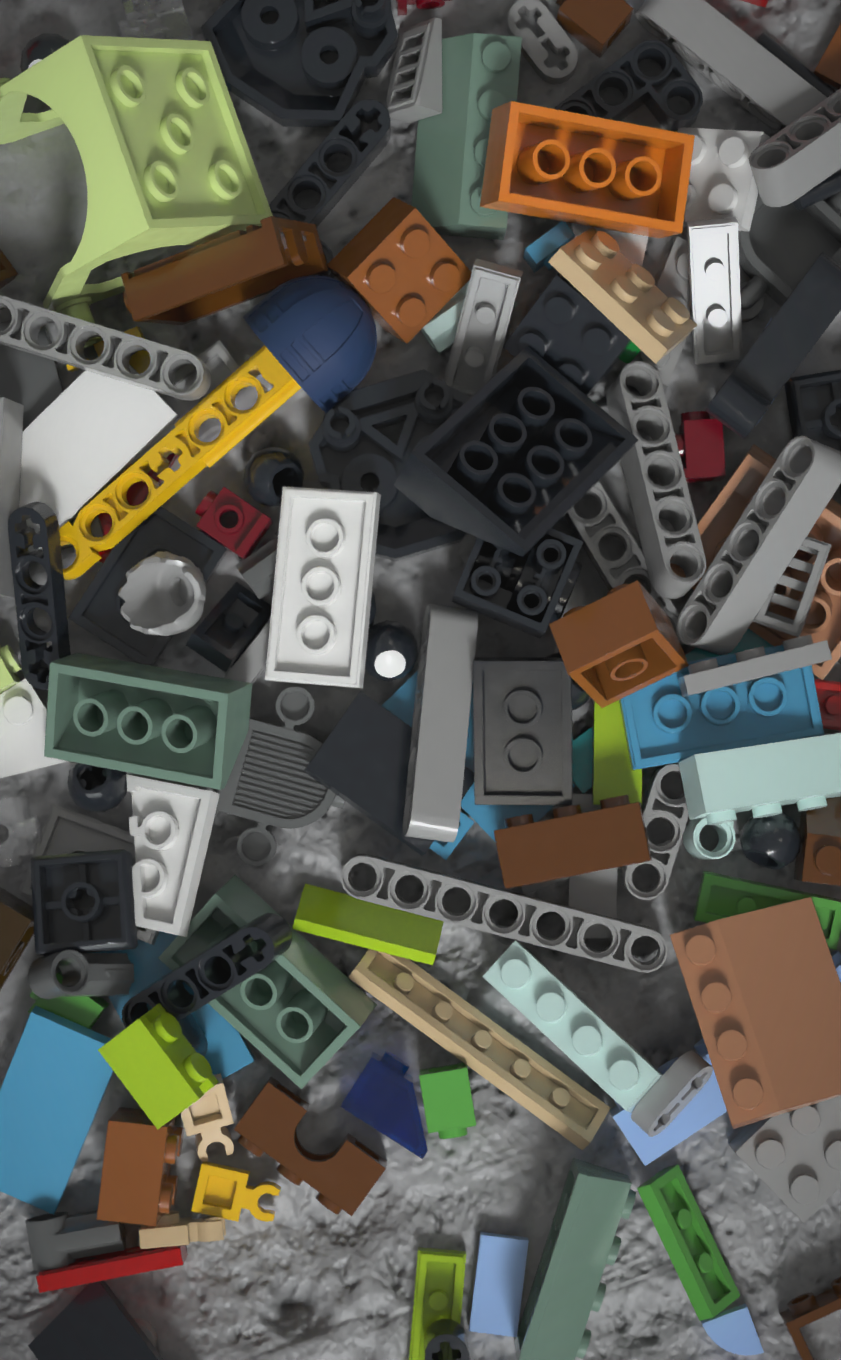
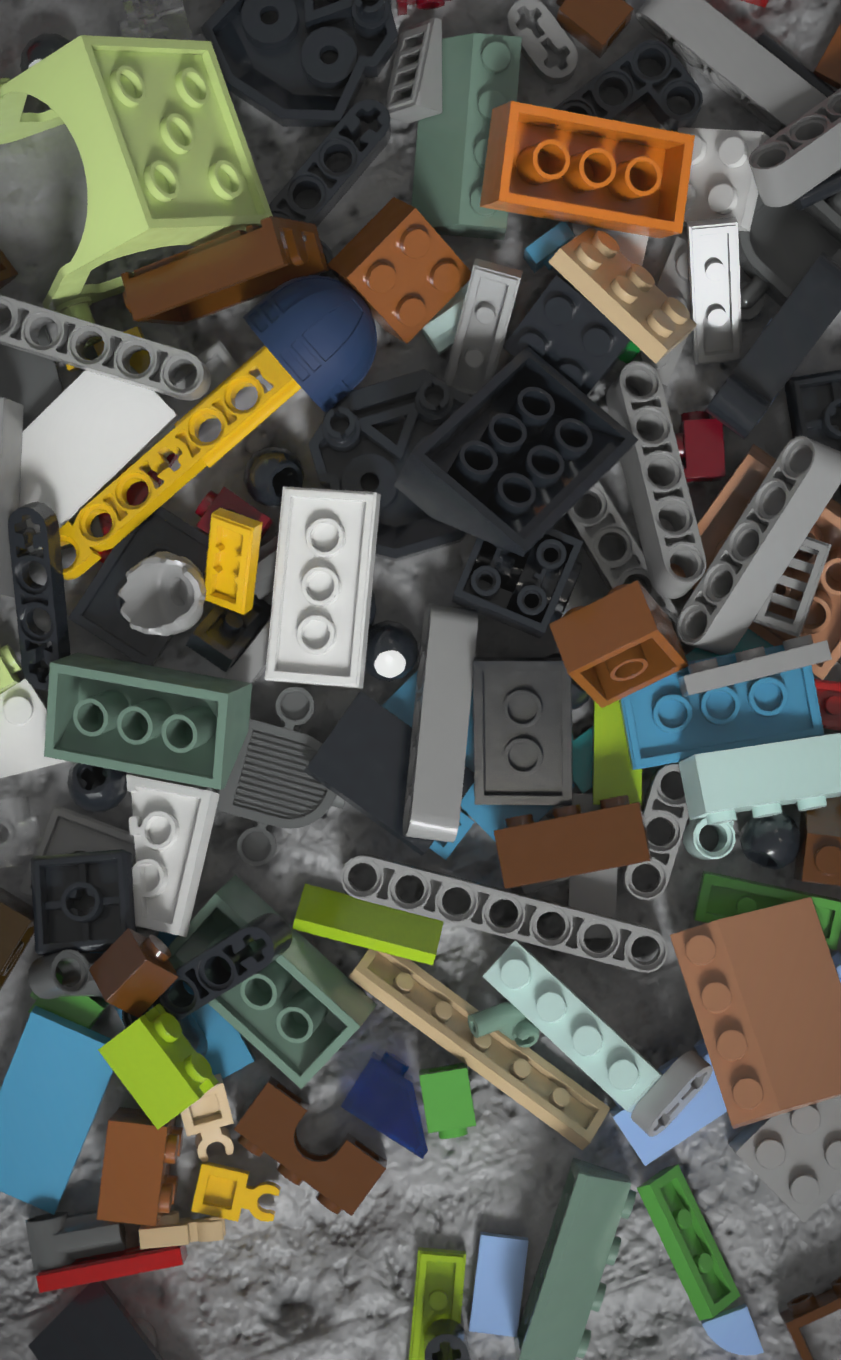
(134, 972): none -> reddish brown brick
(232, 560): none -> yellow plate
(508, 1021): none -> sand green arm

